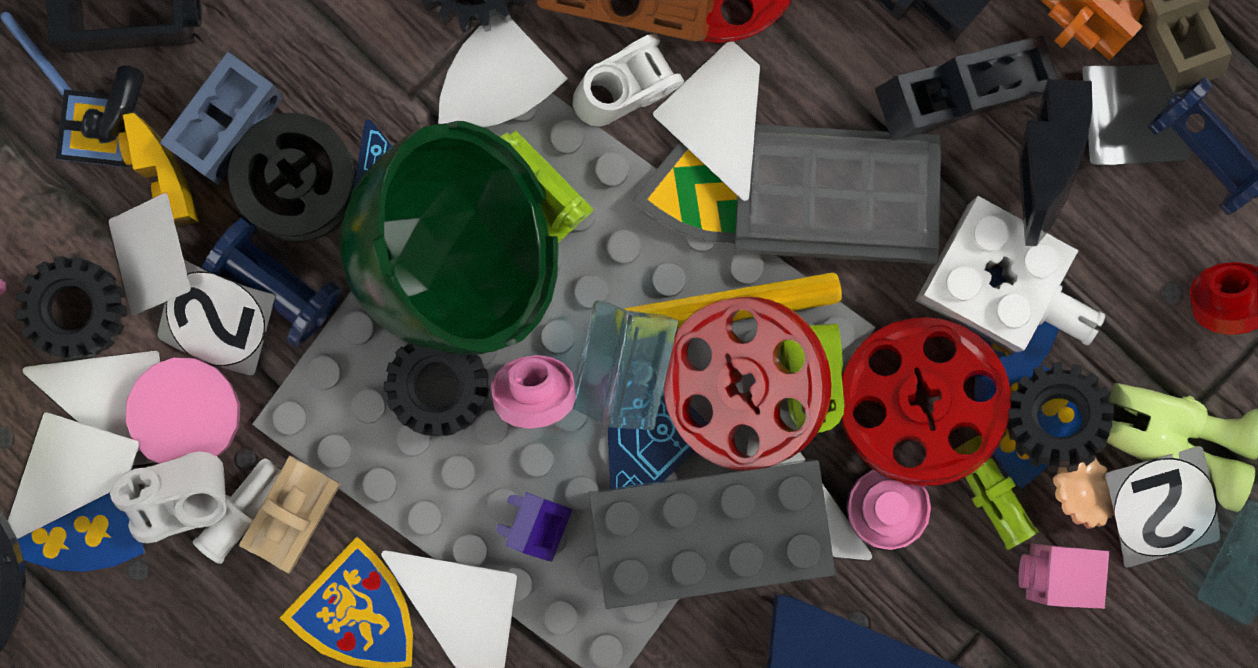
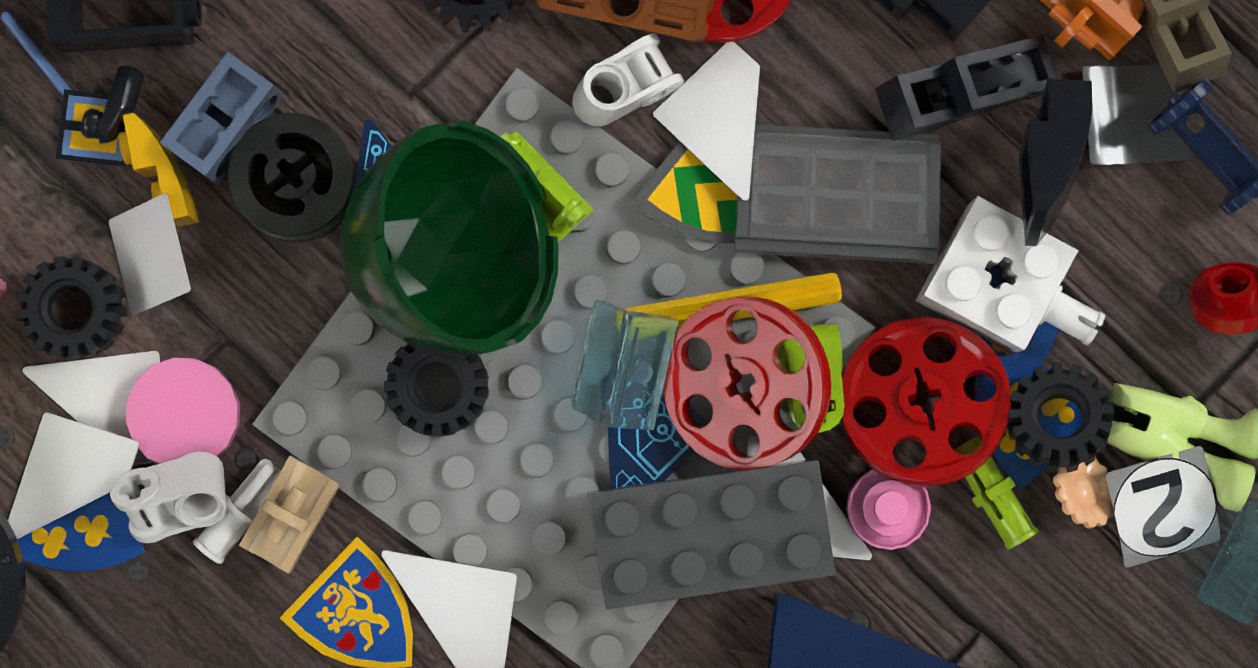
(217, 321): sticker -> none
(257, 270): dark blue hose -> none
(497, 77): white sticker -> none
(533, 391): bright pink plate -> none
(536, 526): dark purple tile -> none
(1064, 576): bright pink slope -> none

